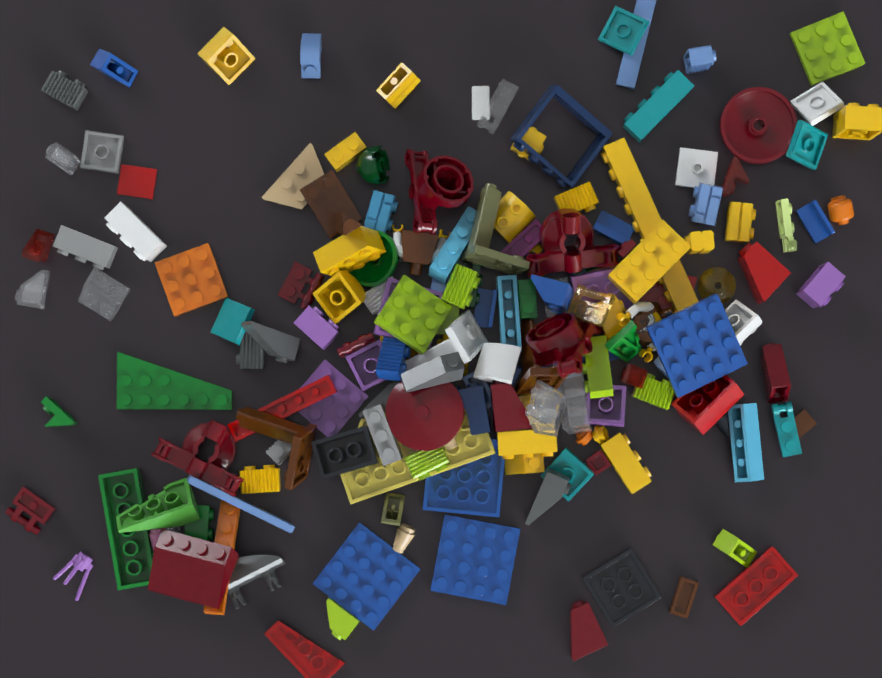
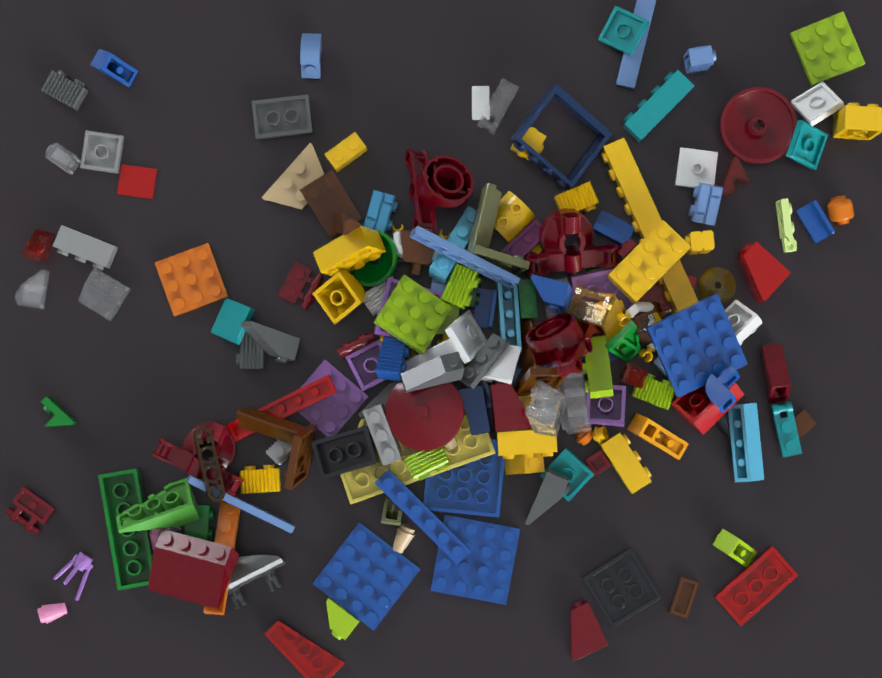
(50, 612): none -> bright pink cone
(135, 232): white brick -> none
(155, 387): green wing -> none
(212, 463): none -> dark brown beam
(226, 55): yellow slope -> none
(282, 117): none -> dark grey plate
(316, 327): medium lavender brick -> none
(373, 165): dark green cylinder -> none
(398, 85): yellow brick -> none
(423, 516): none -> blue plate
(464, 257): none -> medium blue tile
(484, 360): none -> dark grey plate
(657, 436): none -> light orange slope
(718, 388): none -> blue brick
(739, 222): yellow brick -> none
(821, 285): medium lavender brick -> none

